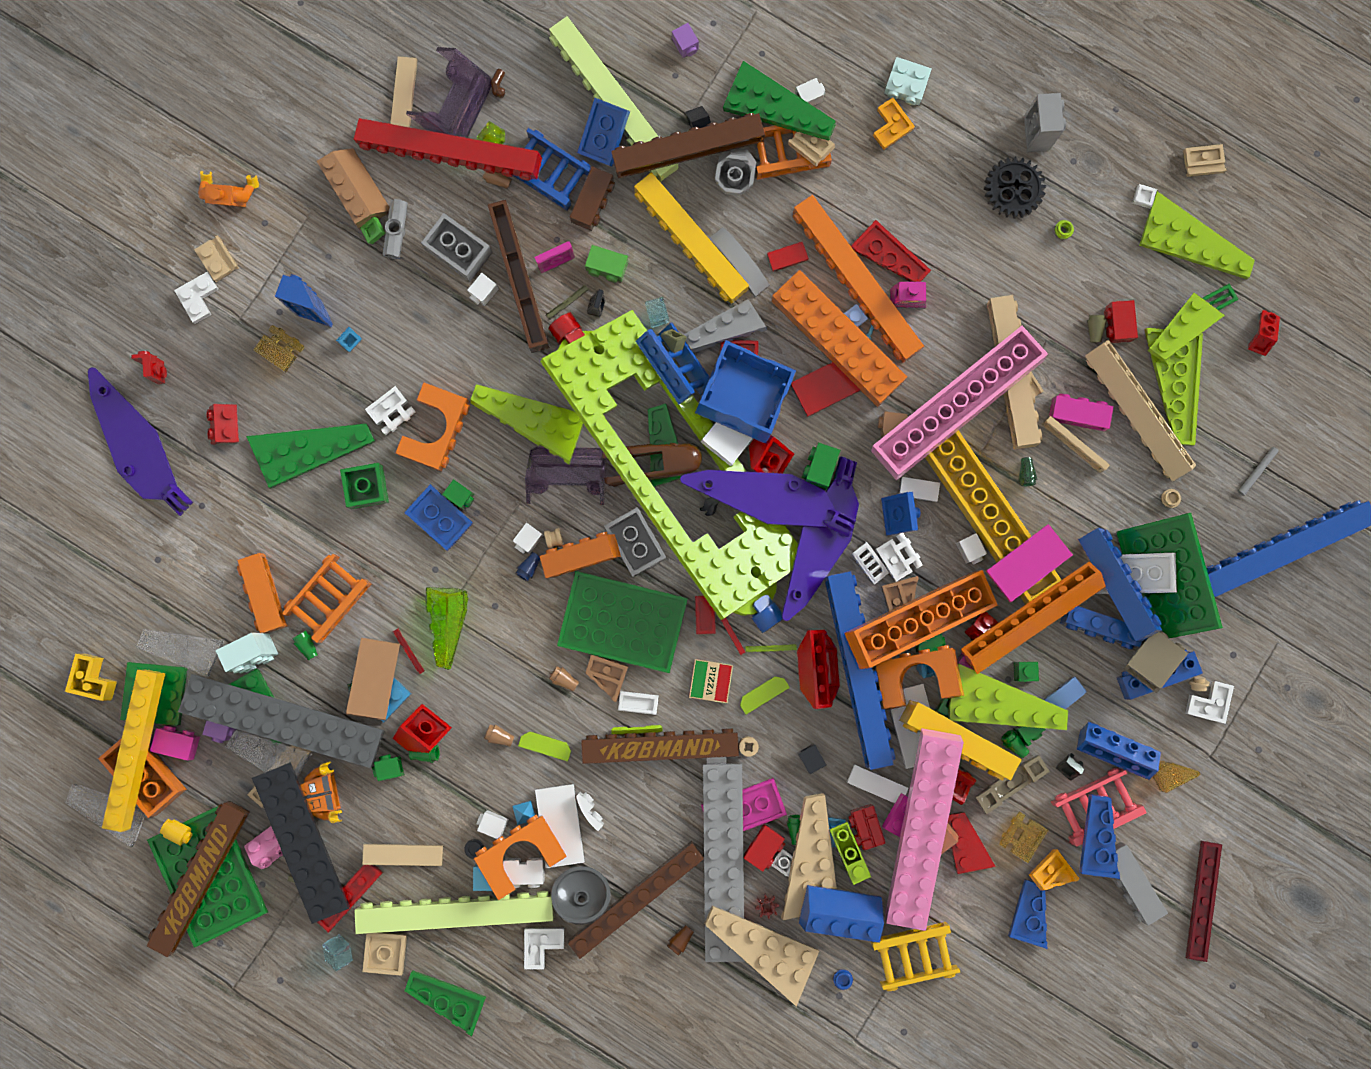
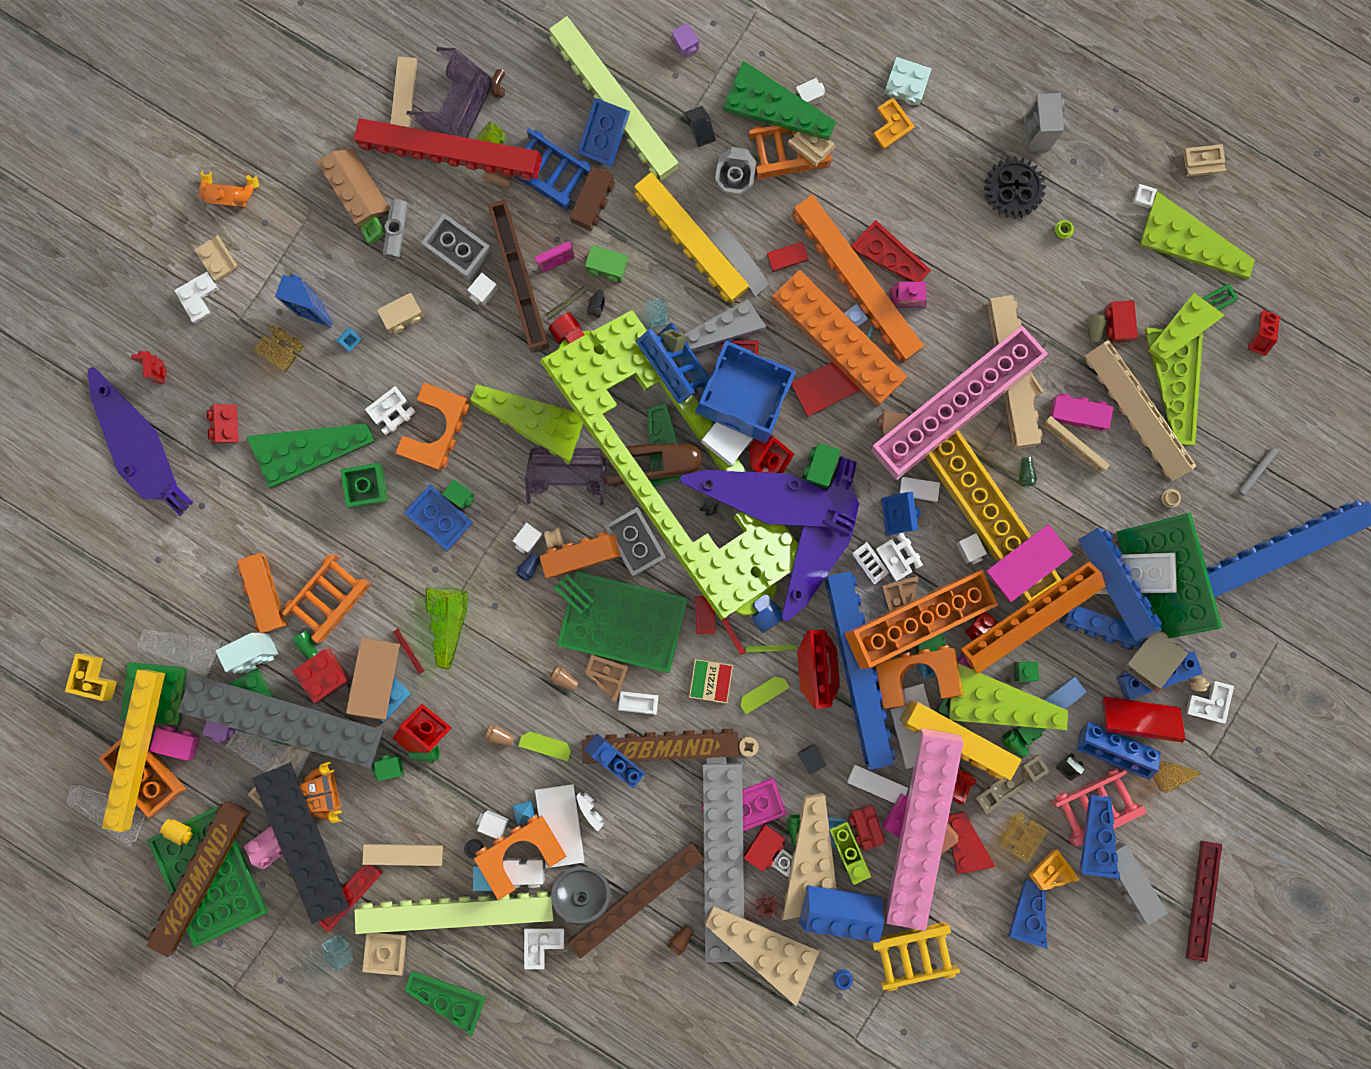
(321, 675): none -> red brick
(401, 313): none -> tan brick
(562, 583): none -> green tile
(614, 760): none -> blue slope
(622, 730): lime piece -> none
(688, 145): reddish brown brick -> none
(1143, 719): none -> red tile

